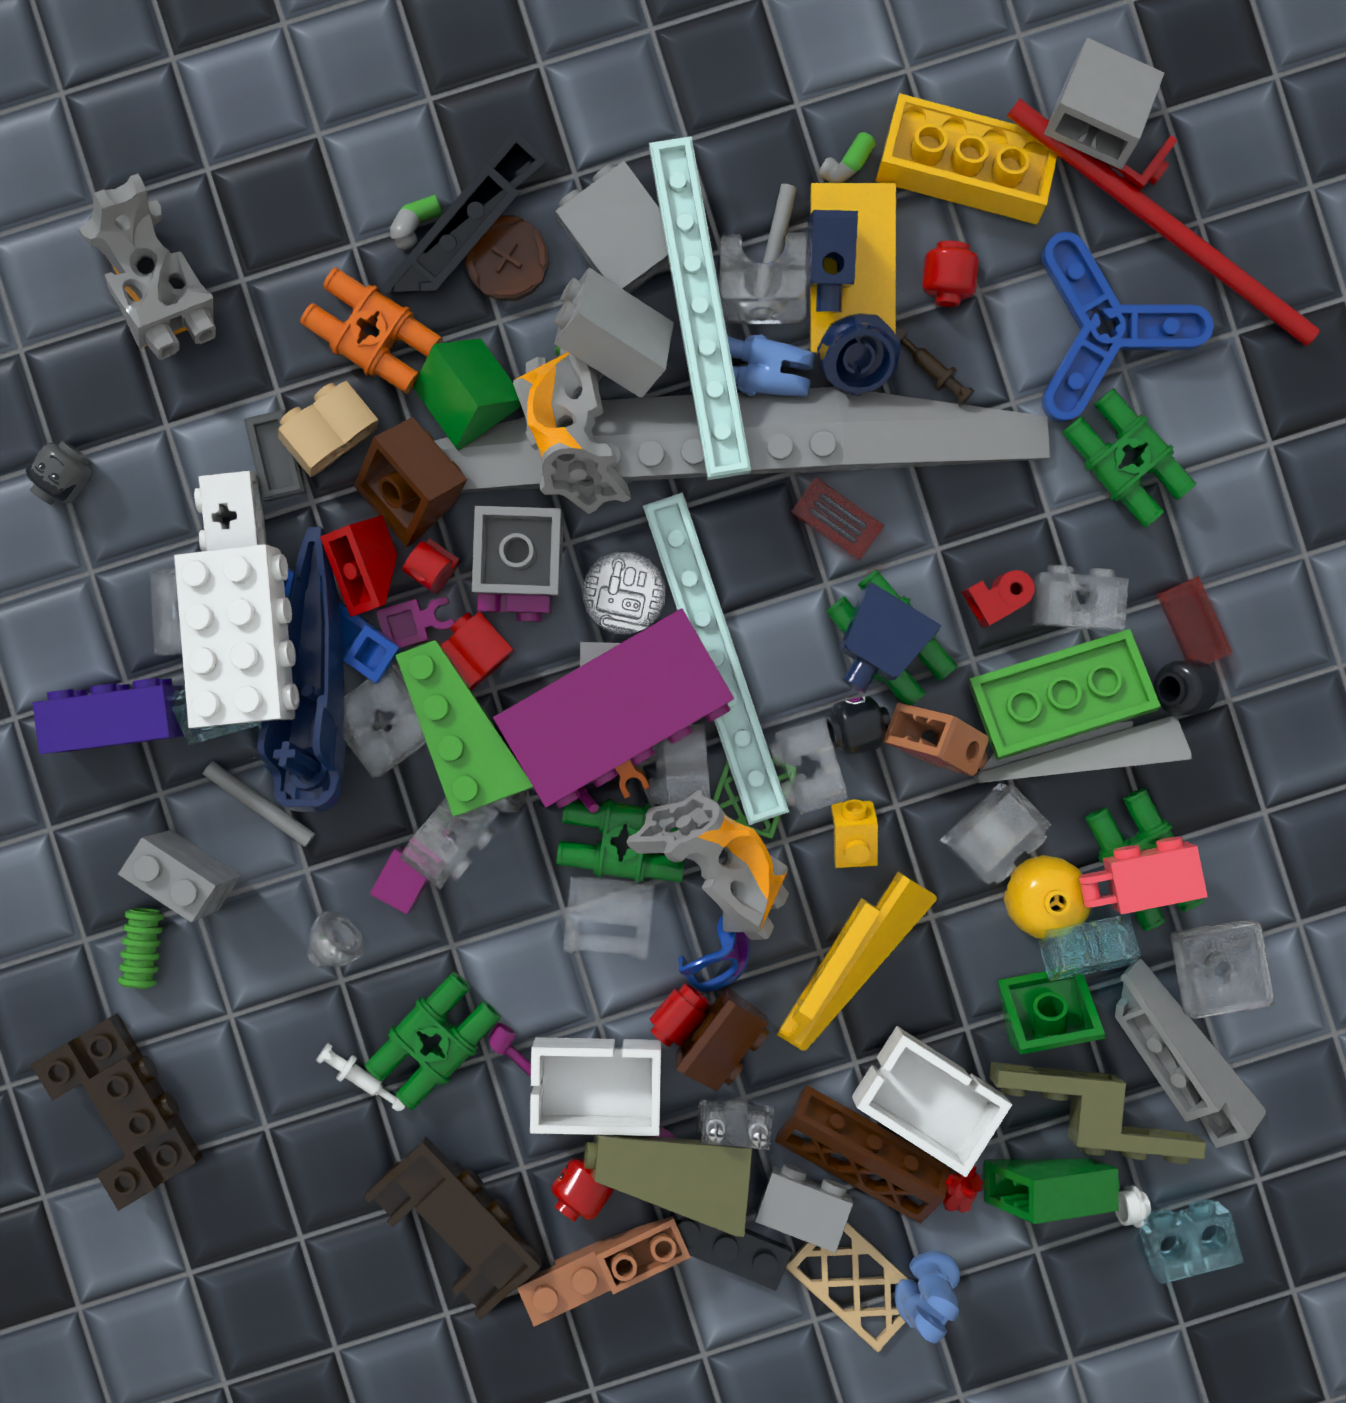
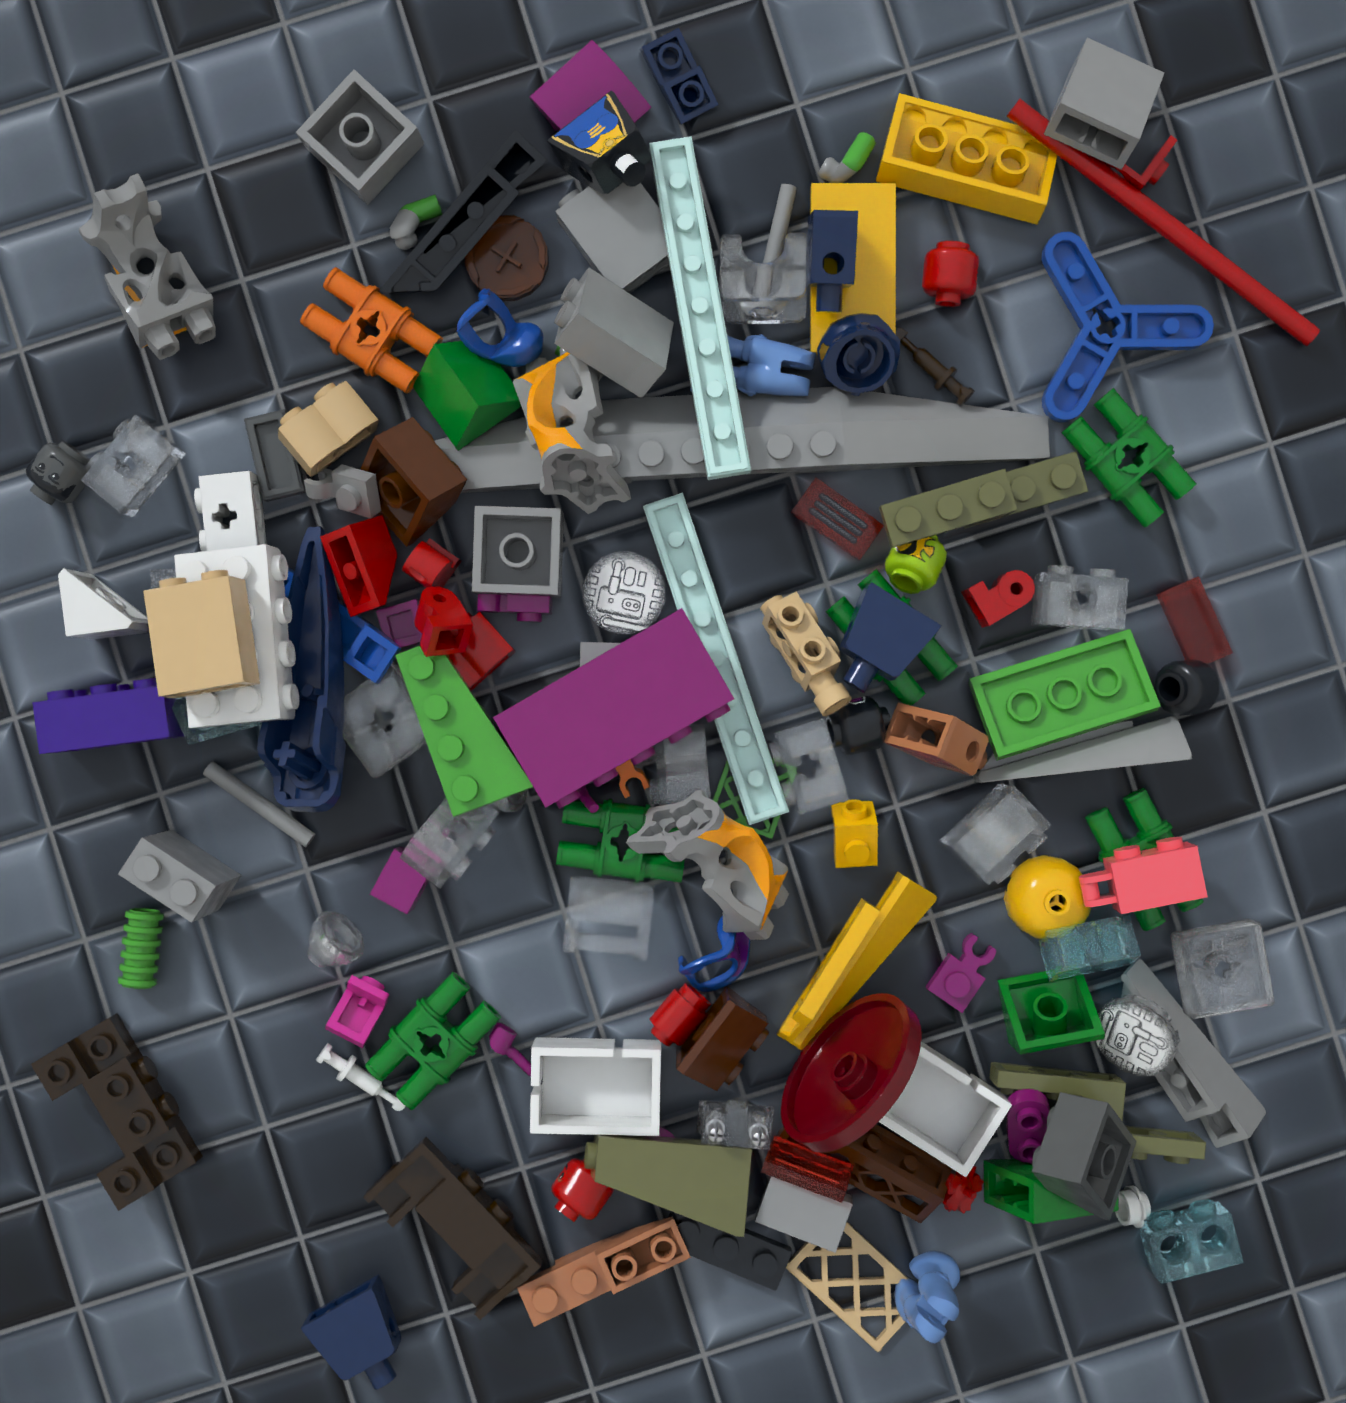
(95, 610): none -> white slope
(151, 453): none -> clear brick
(201, 635): none -> tan brick
(353, 489): none -> light grey plate
(357, 1333): none -> dark blue torso
(358, 1010): none -> dark pink bracket
(360, 137): none -> light grey brick
(438, 620): none -> red leg
(521, 340): none -> blue piece
(581, 84): none -> magenta slope
(602, 147): none -> torso
(679, 76): none -> dark blue slope
(807, 647): none -> tan brick
(807, 1169): none -> clear red tile
(851, 1072): none -> dark red dish
(916, 565): none -> lime head
(957, 979): none -> magenta plate
(982, 499): none -> olive bracket
(1026, 1123): none -> magenta plate
(1084, 1154): none -> dark grey slope
(1137, 1035): none -> tile

